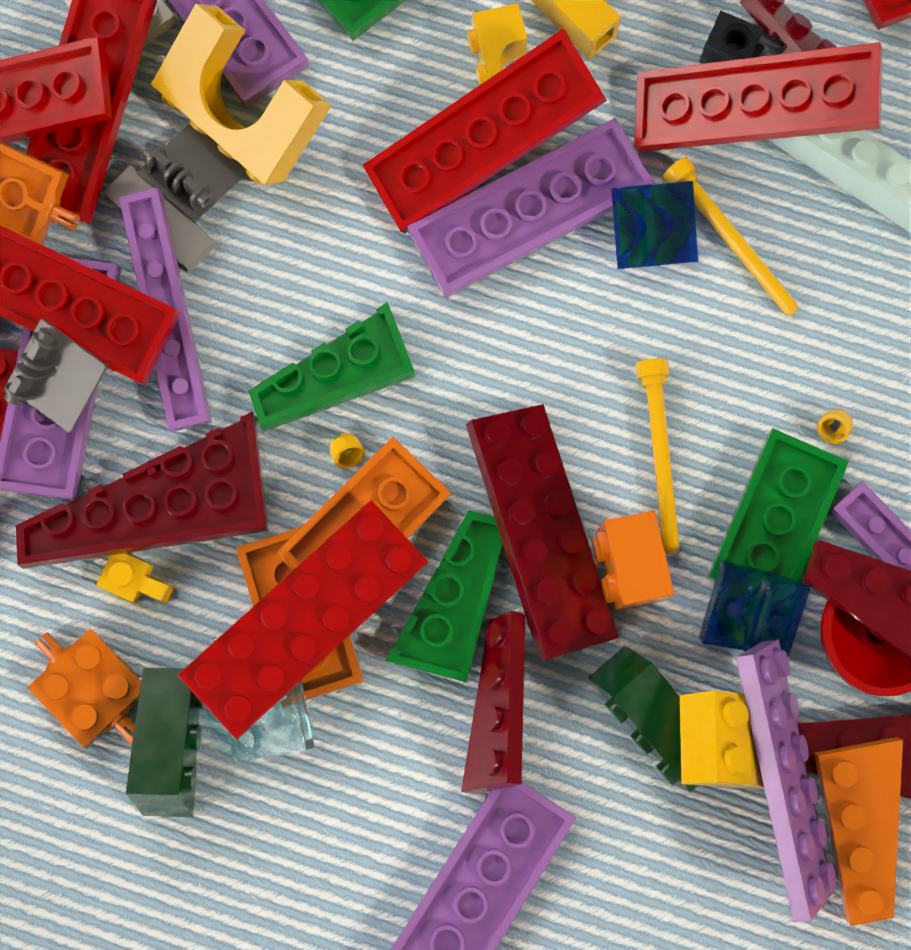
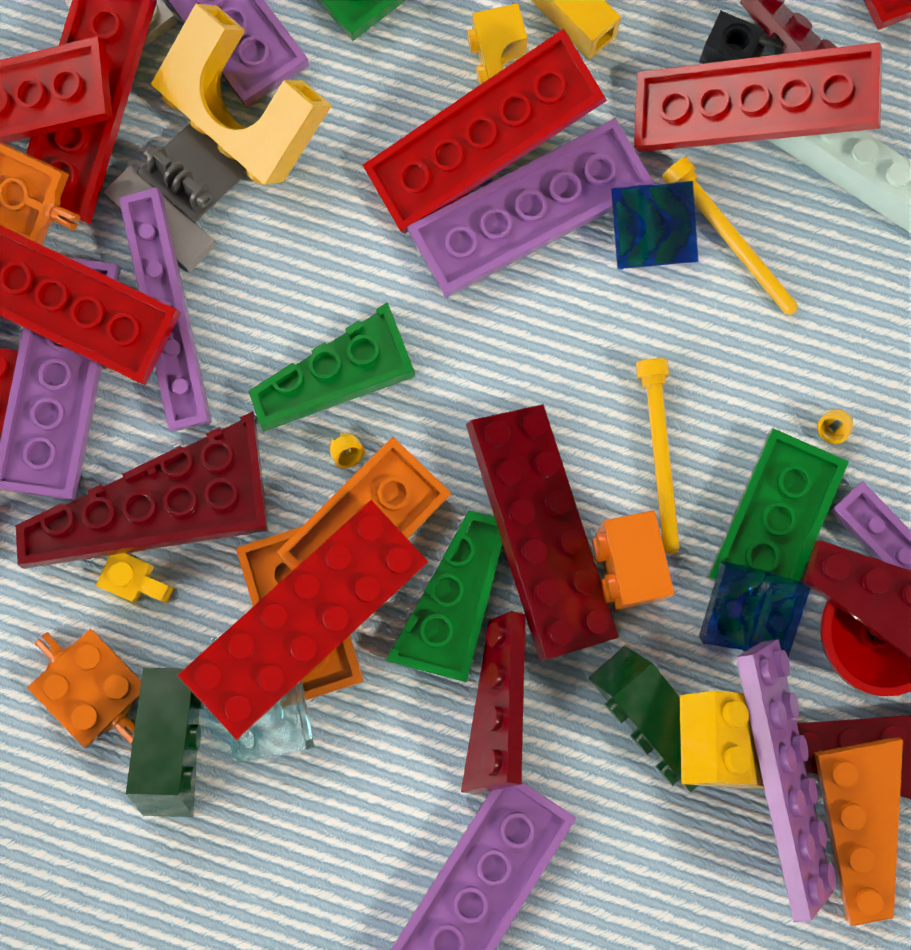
(55, 376): hinge -> none

